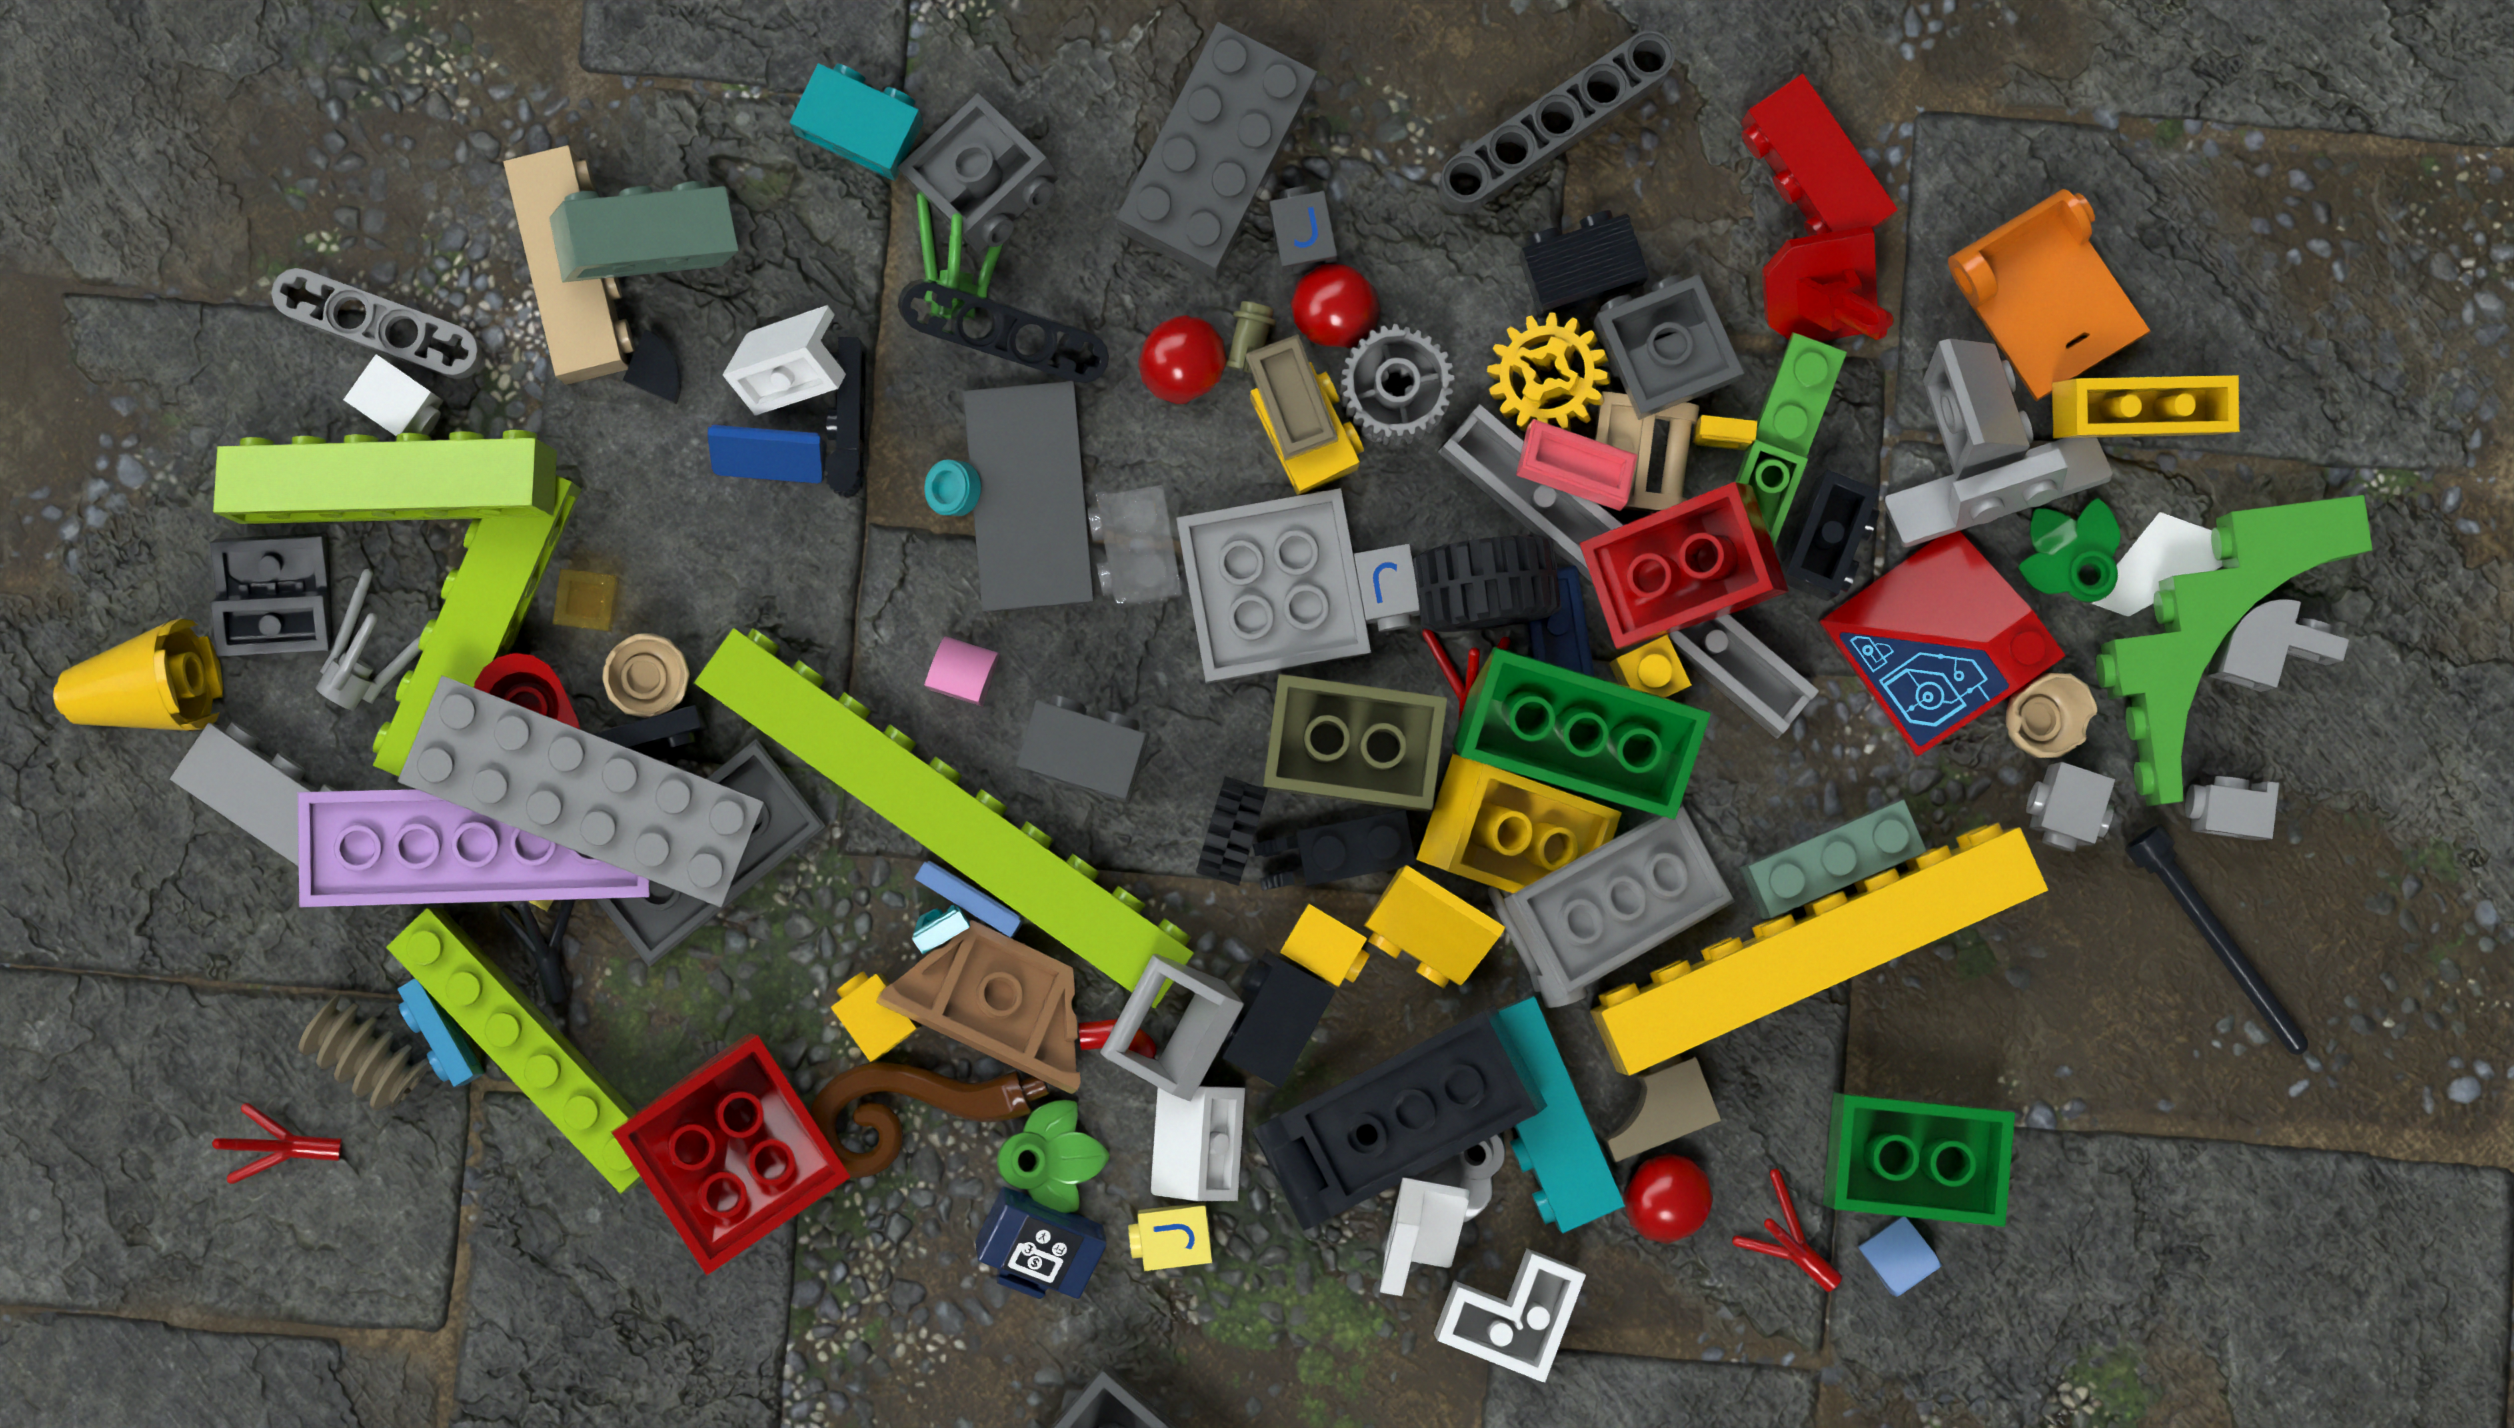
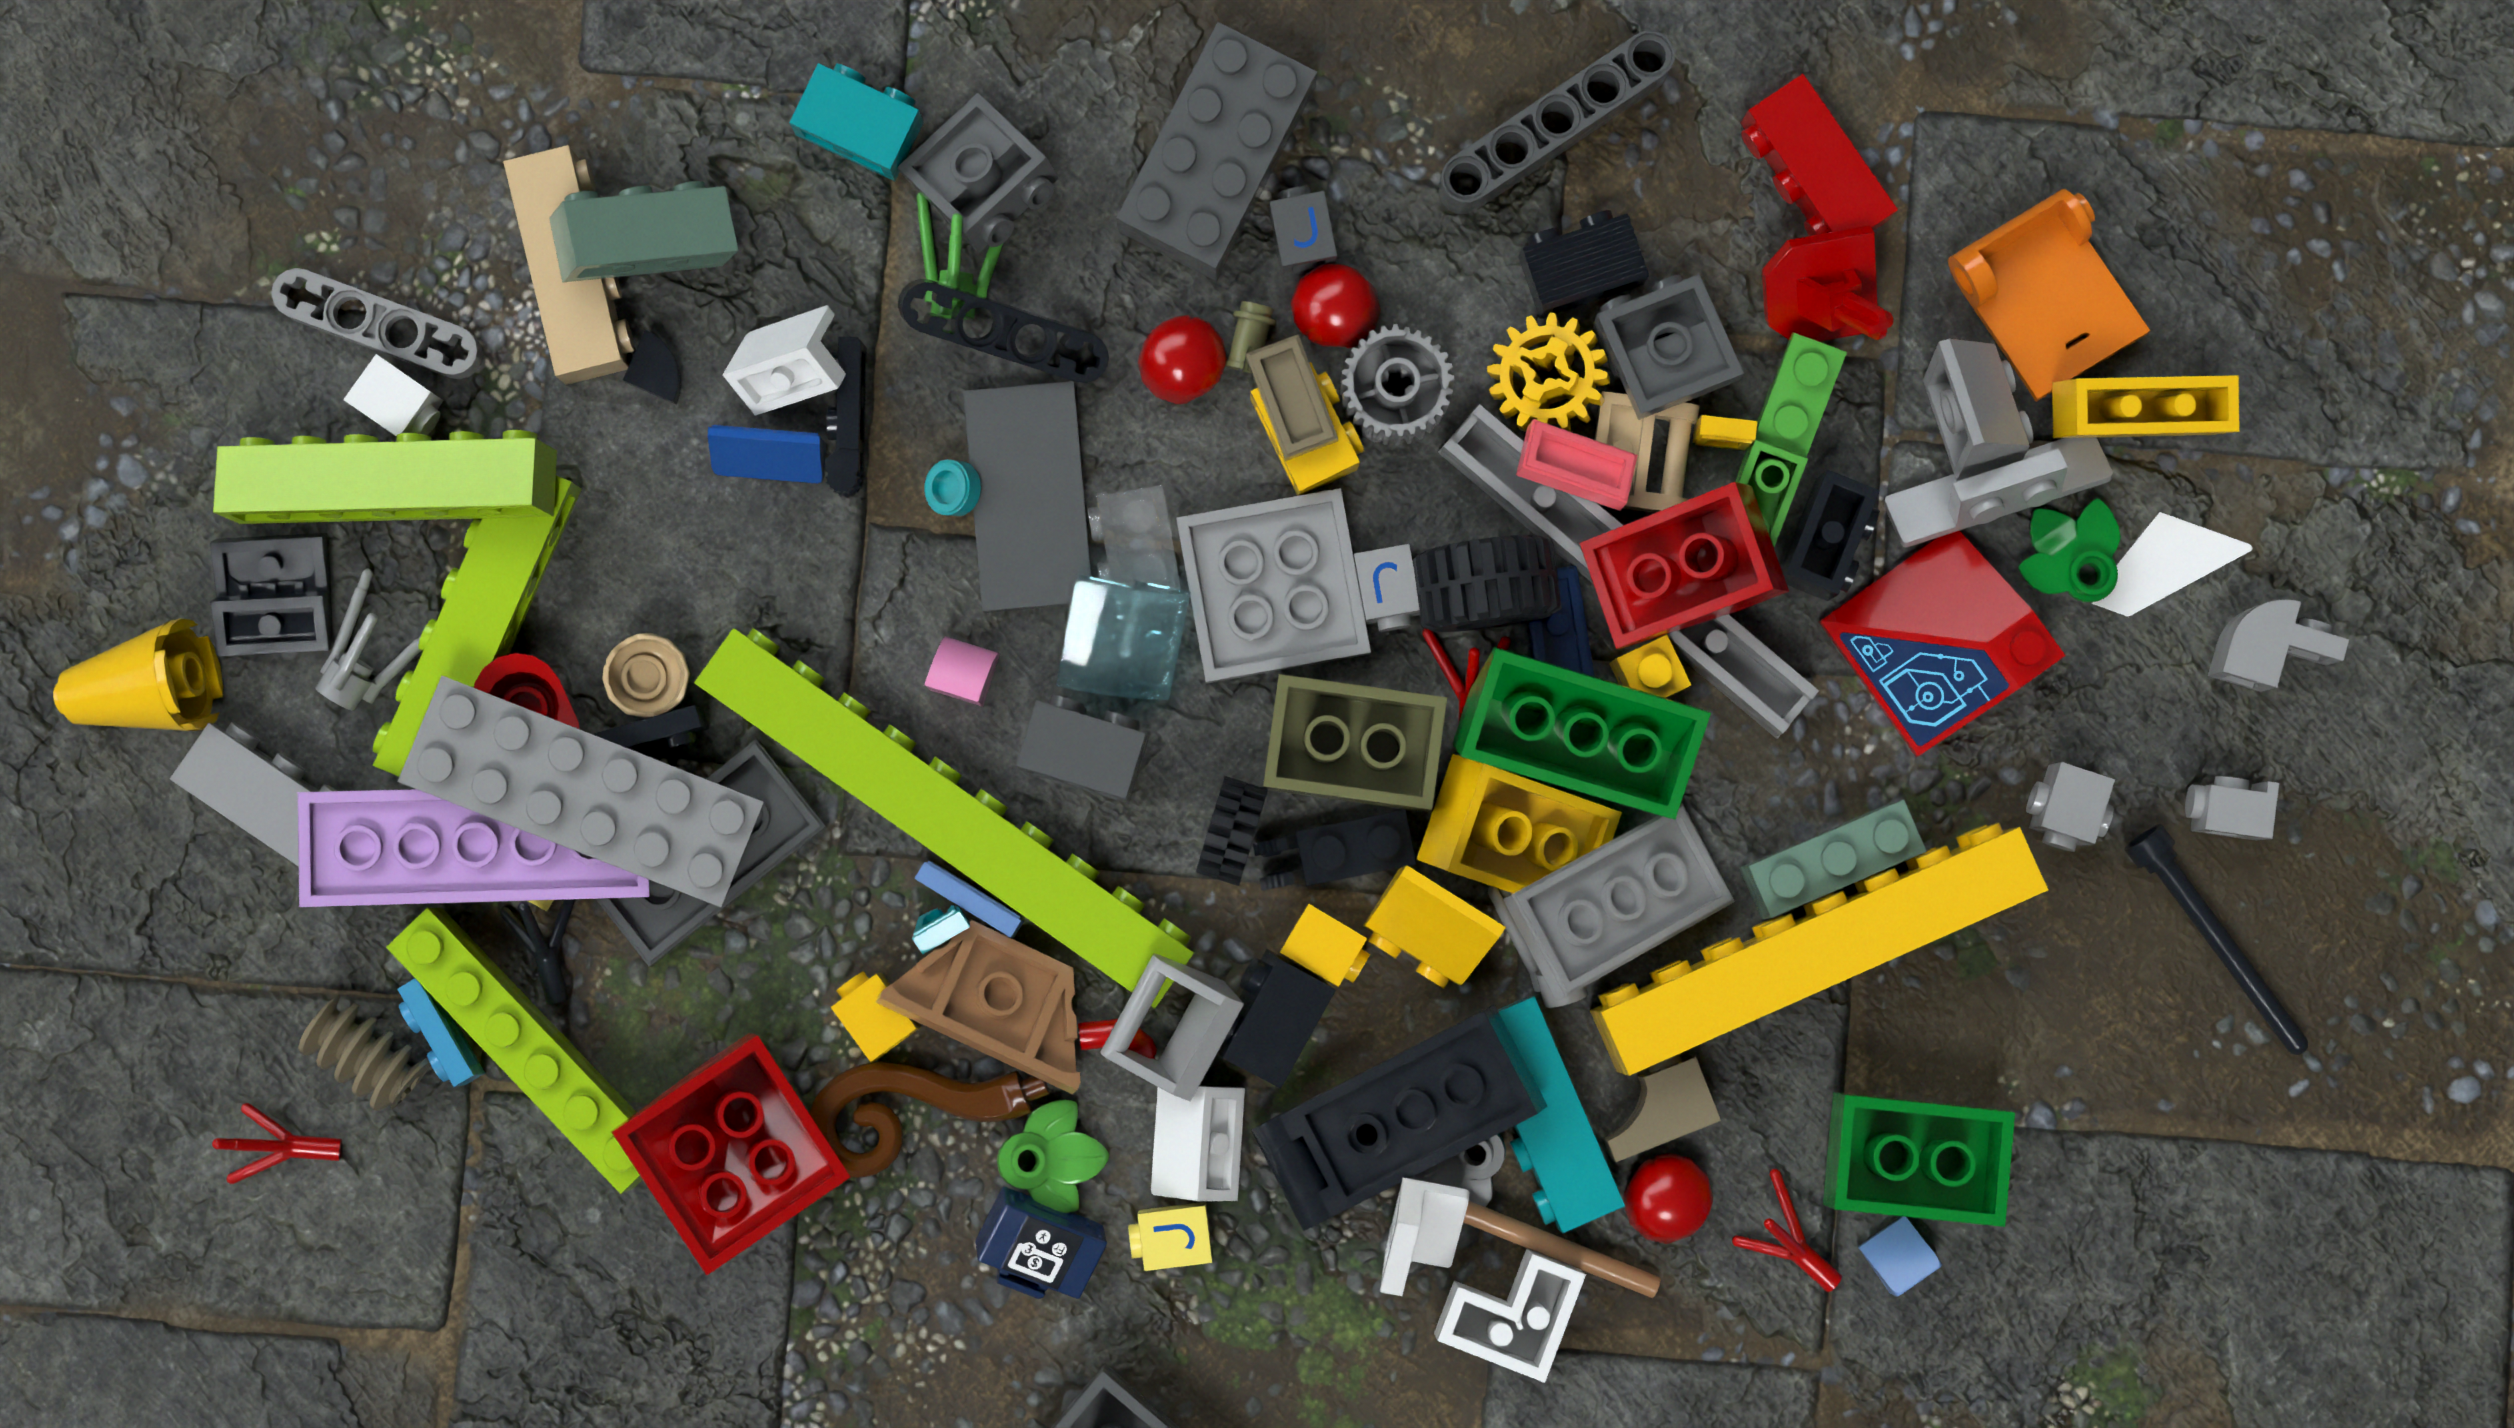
(586, 600): clear yellow plate -> none
(1123, 638): none -> clear light blue slope
(1561, 1249): none -> medium nougat bar
(2050, 715): tan hair -> none
(2198, 609): bright green arch -> none

